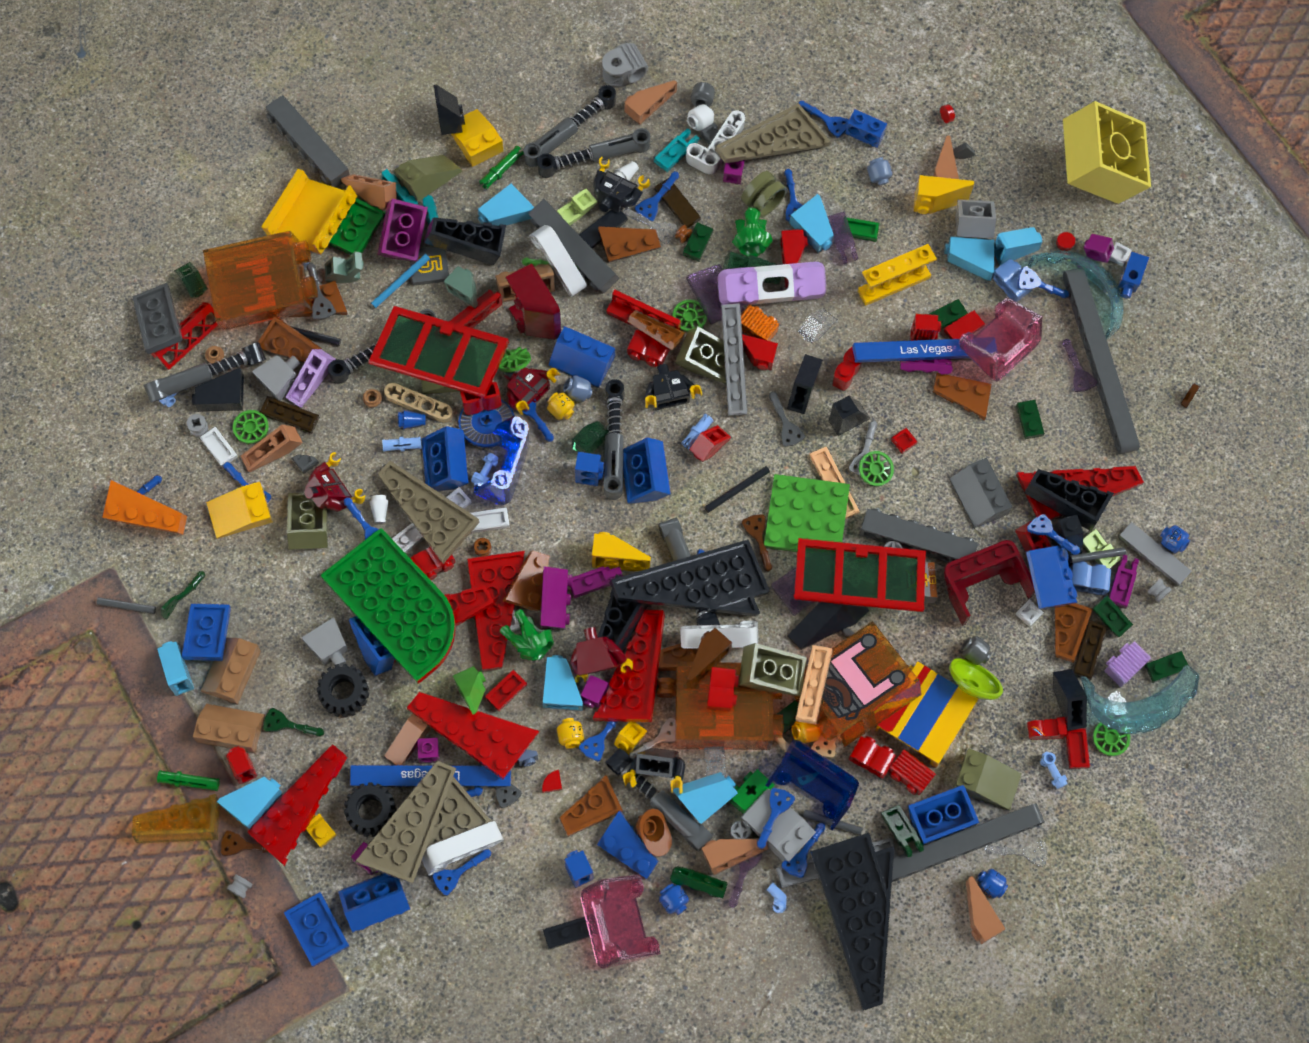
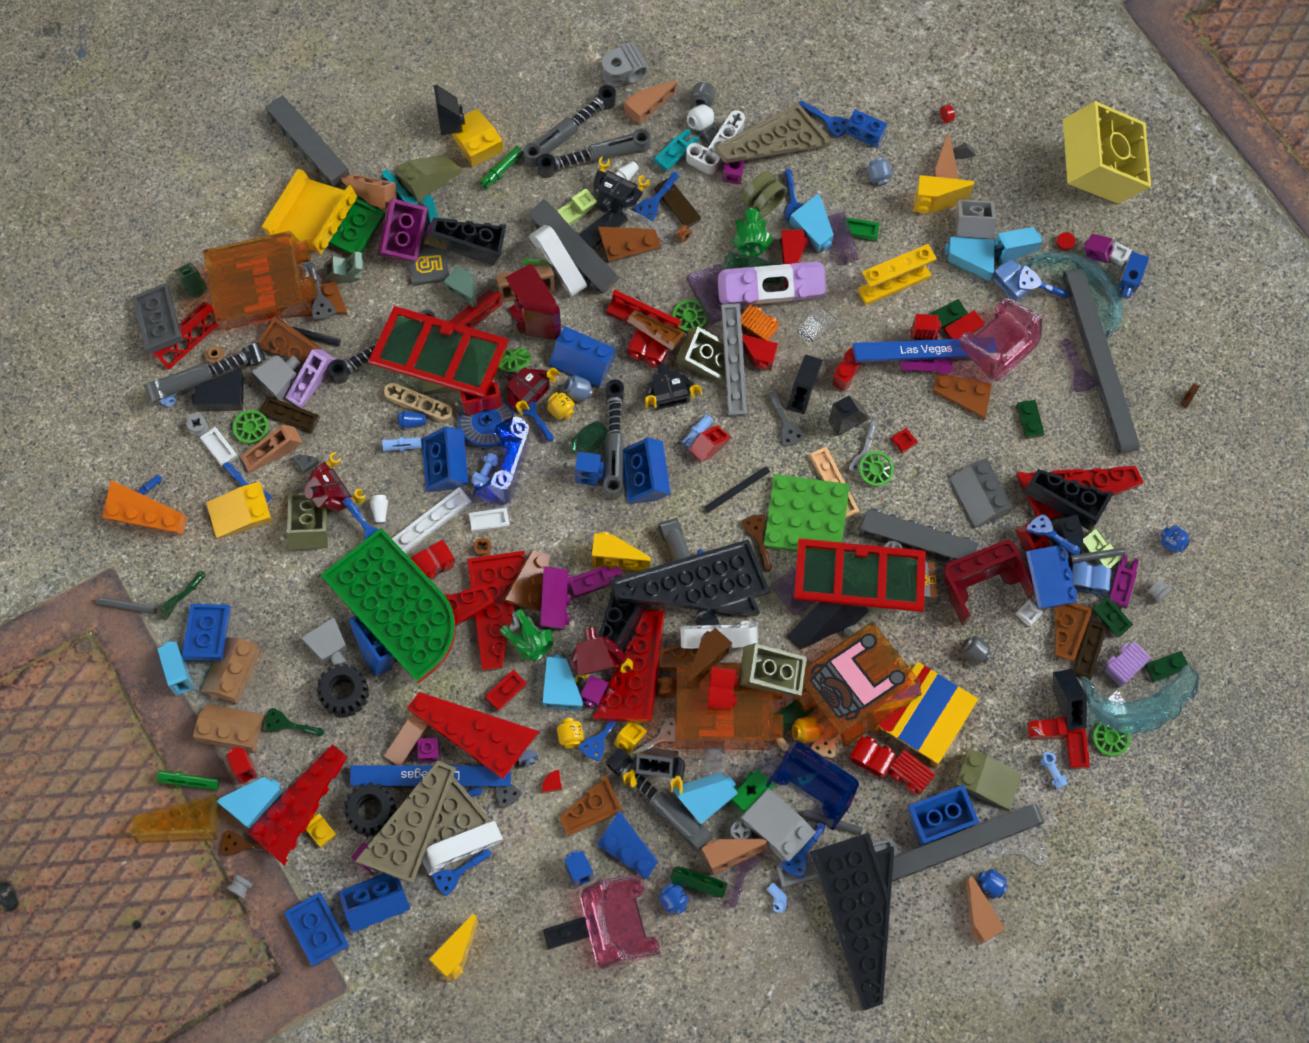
(372, 393): medium nougat plate -> none
(403, 278): dark azure bar -> none
(435, 516): dark tan wing -> none
(454, 952): none -> yellow slope
(470, 687): bright green slope -> none
(505, 208): medium azure slope -> none
(654, 832): dark orange piece -> none
(698, 242): dark green plate -> none
(775, 812): blue piece -> none
(814, 684): light nougat tile -> none
(902, 829): hinge -> none
(975, 680): lime dish -> none
(1155, 554): light grey tile -> none

